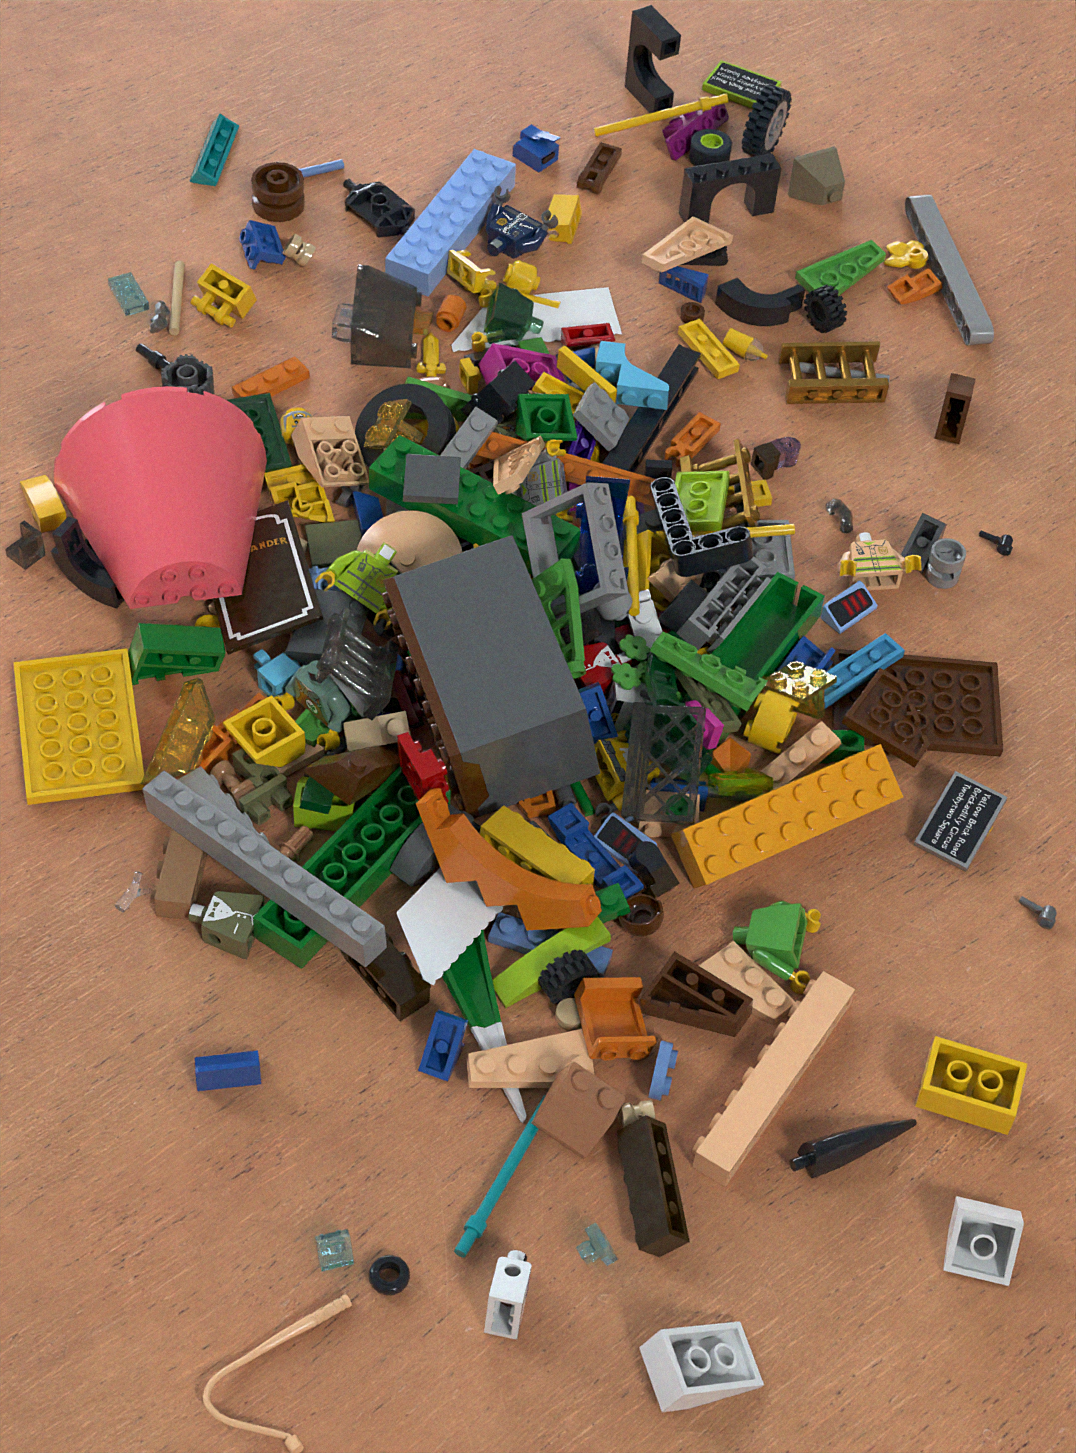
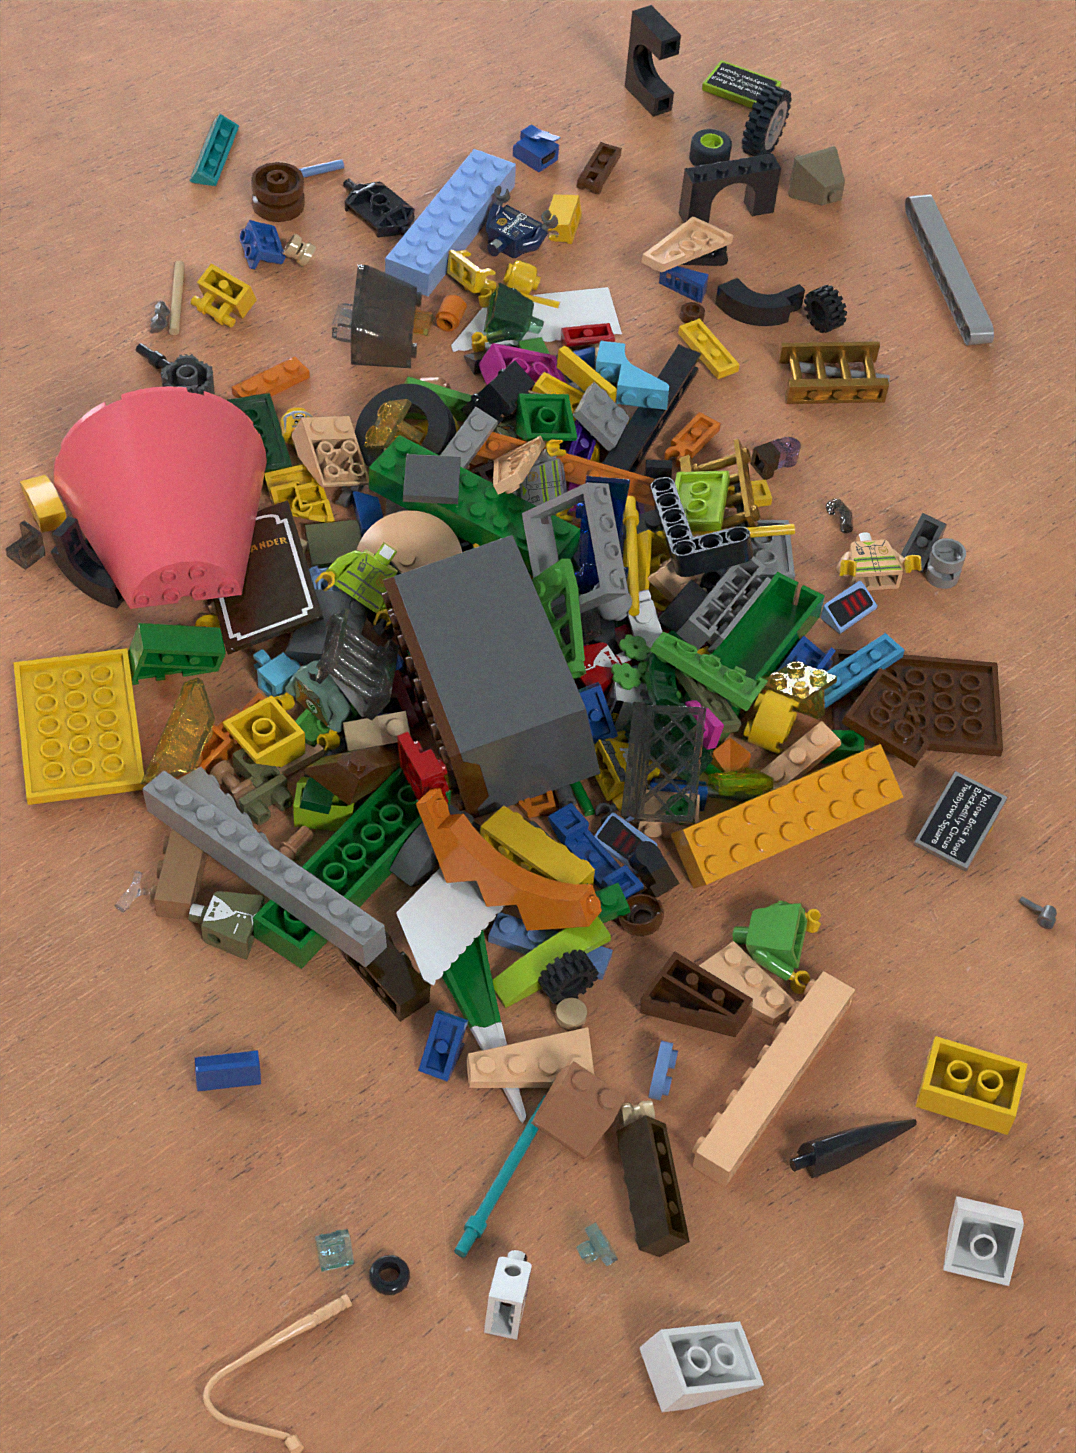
(128, 294): clear light blue plate -> none
(431, 357): yellow sword -> none
(469, 375): yellow plate -> none
(613, 1018): orange panel -> none
(681, 129): magenta bracket -> none
(703, 104): yellow bar -> none
(744, 345): yellow piece -> none
(843, 268): bright green wing -> none
(906, 254): yellow plate -> none
(913, 289): orange slope -> none
(955, 408): reddish brown slope -> none
(1004, 542): black hand -> none

